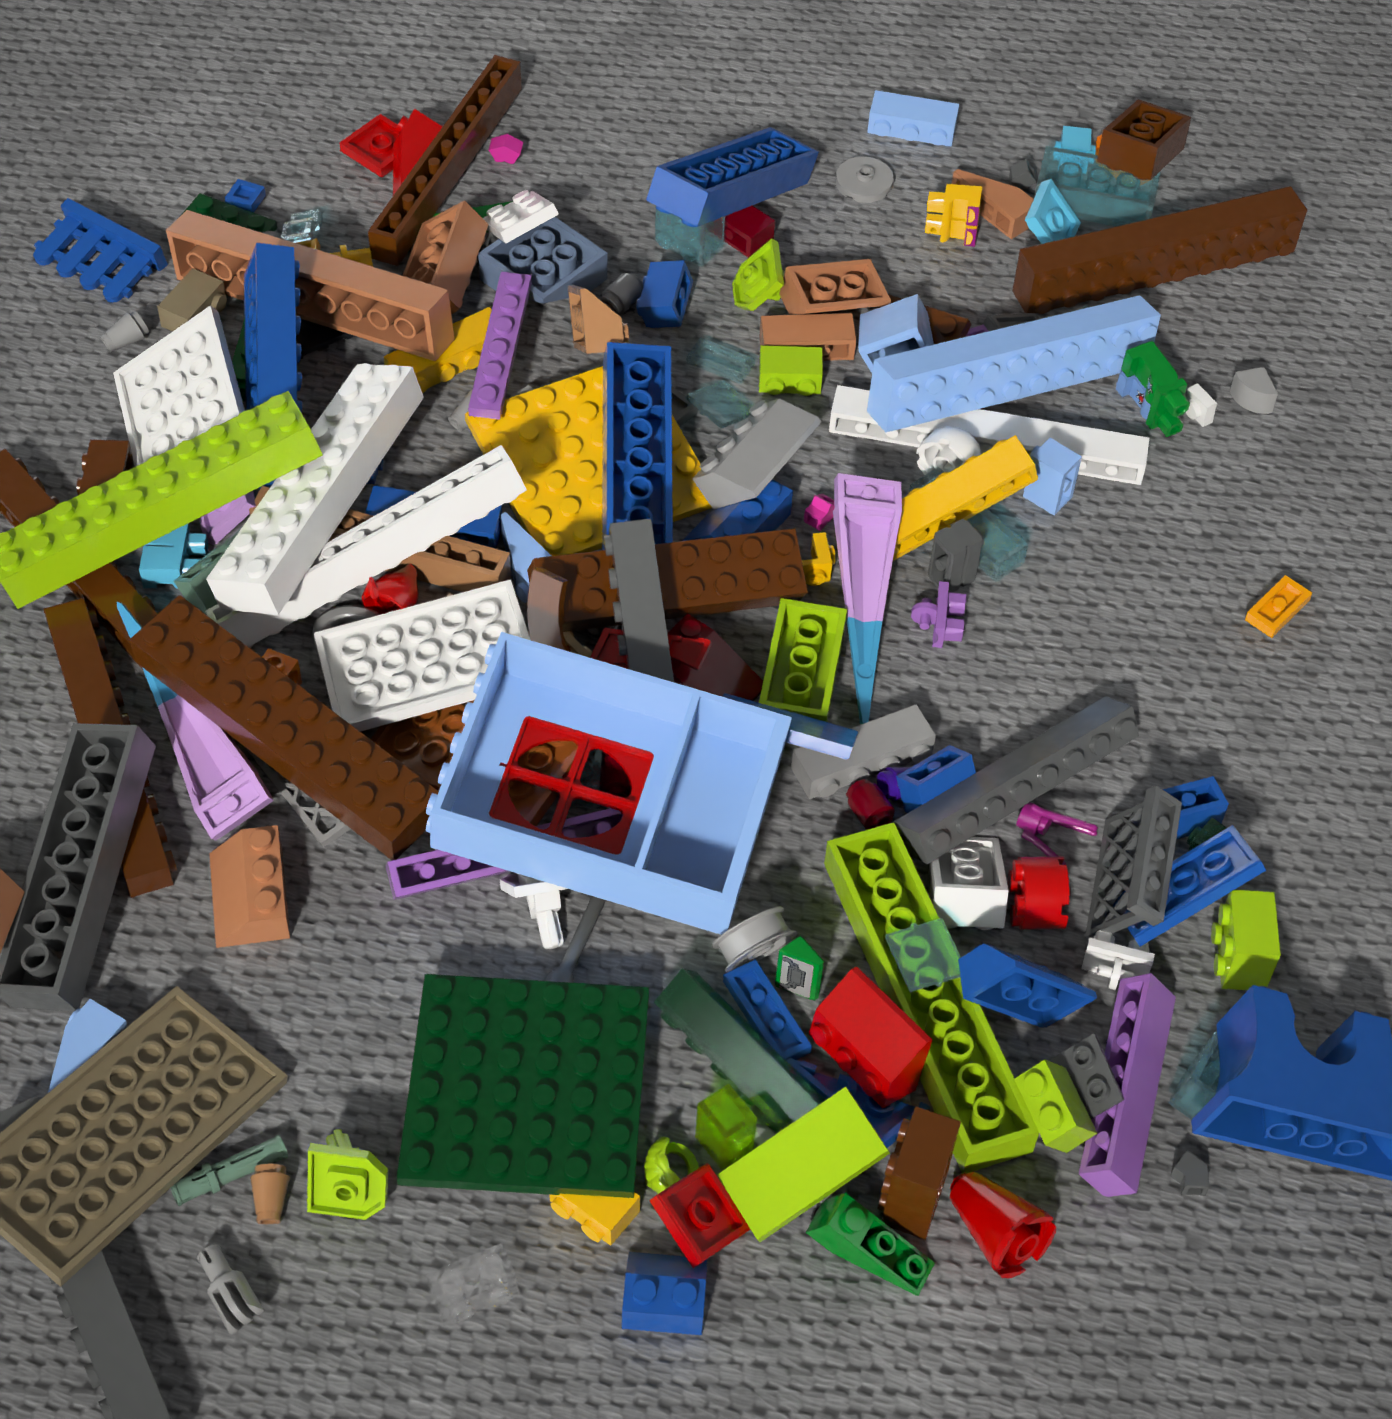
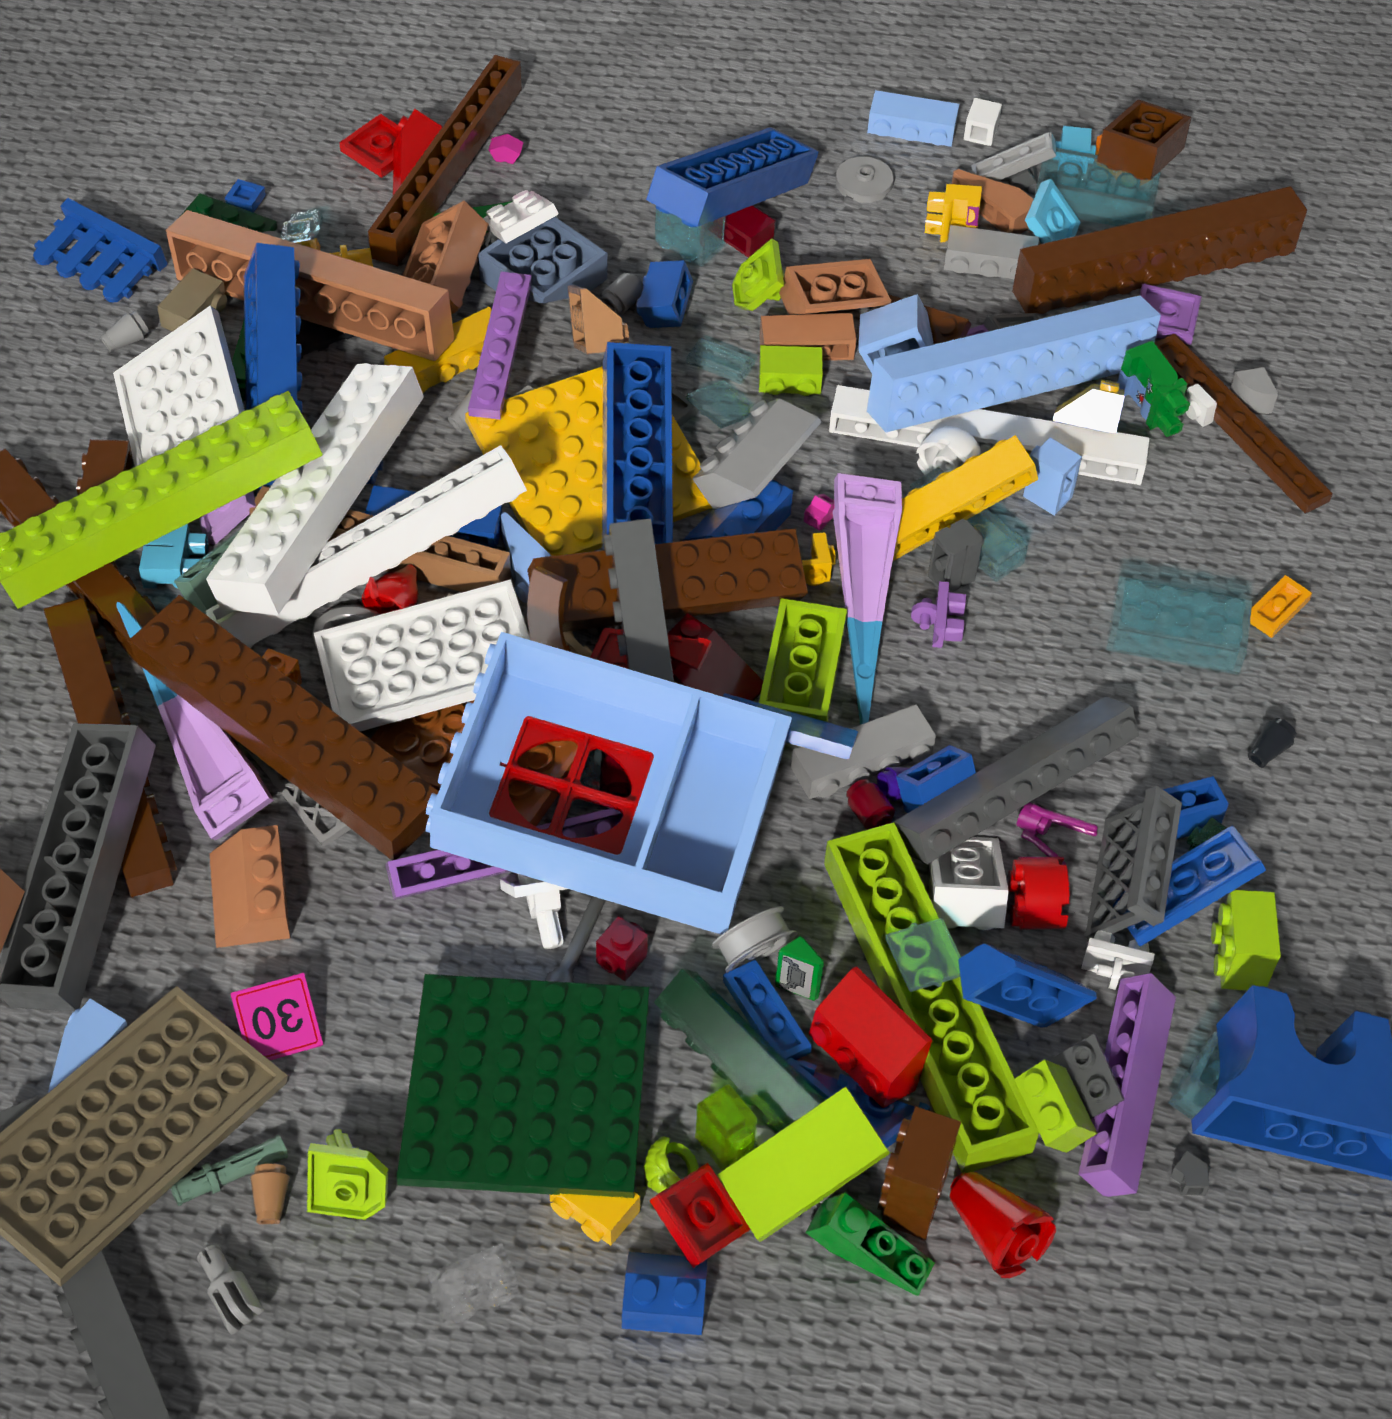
(278, 1017): none -> dark pink piece
(622, 948): none -> dark red brick
(982, 121): none -> white brick
(985, 251): none -> light grey brick
(1017, 158): none -> light grey tile
(1093, 407): none -> slope
(1177, 311): none -> medium lavender plate
(1179, 625): none -> clear light blue brick
(1248, 429): none -> reddish brown plate
(1273, 740): none -> black cone

